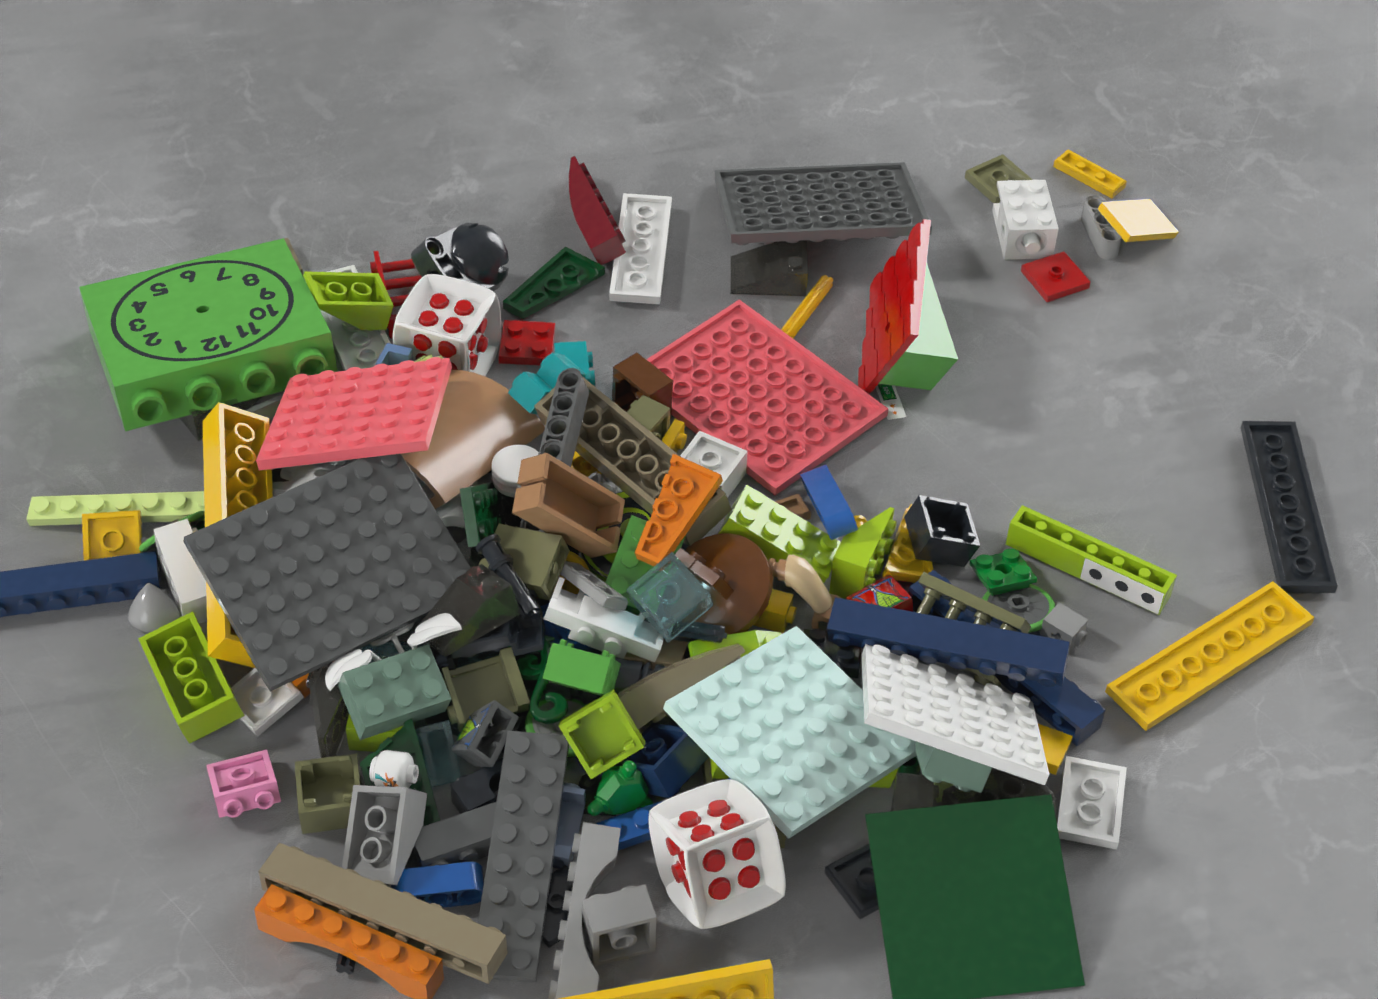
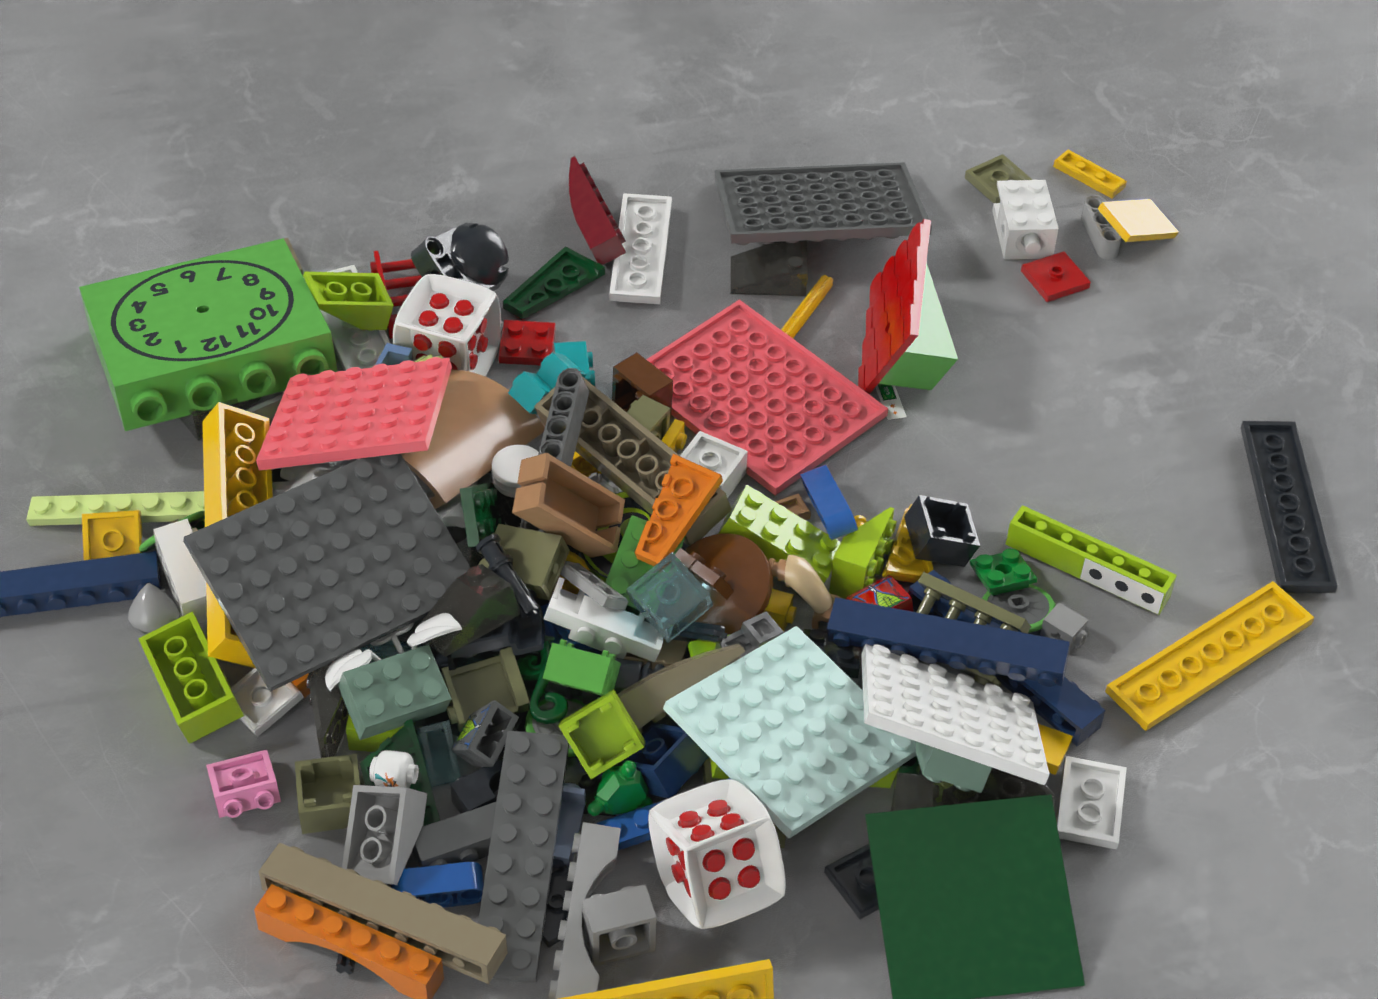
(753, 633): none -> flat silver slope

